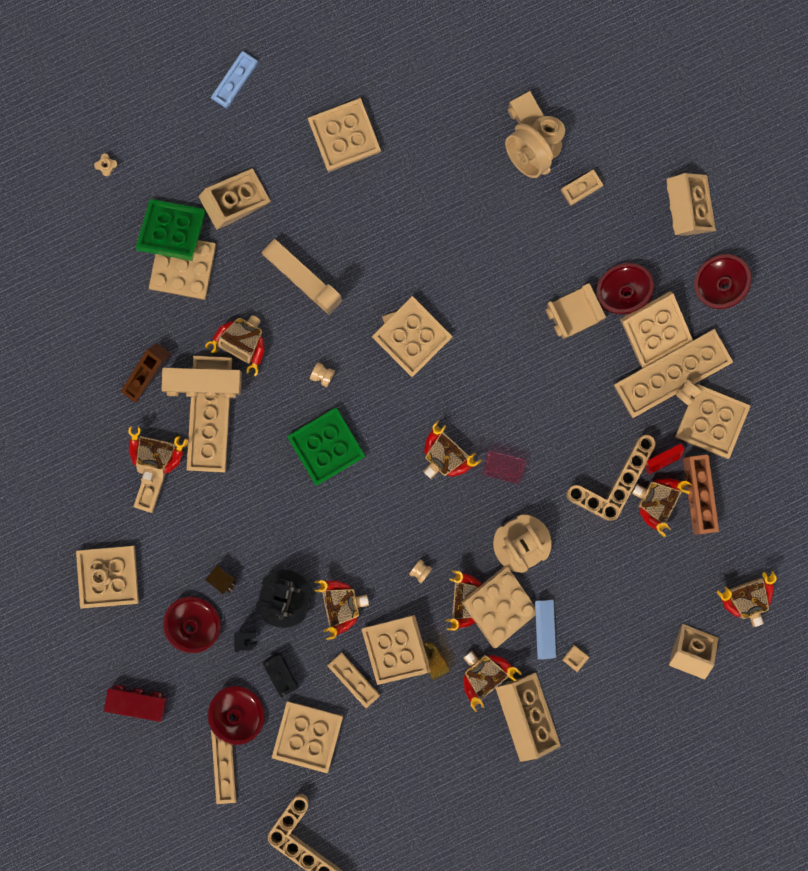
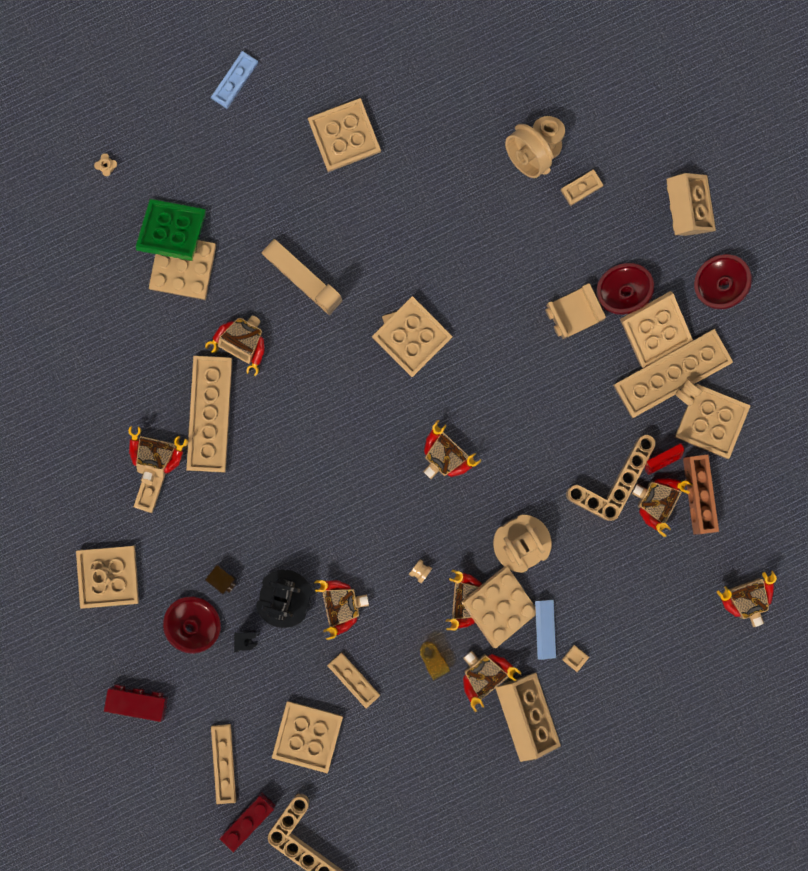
(145, 372): reddish brown slope -> none
(201, 382): tan brick -> none
(234, 198): tan slope -> none
(247, 715): dark red dish -> none
(247, 822): none -> dark red brick
(280, 675): black hinge -> none
(322, 374): tan wheel -> none
(326, 446): green plate -> none
(396, 650): tan plate -> none
(503, 467): clear pink hinge -> none
(525, 109): tan brick -> none
(694, 652): tan slope -> none

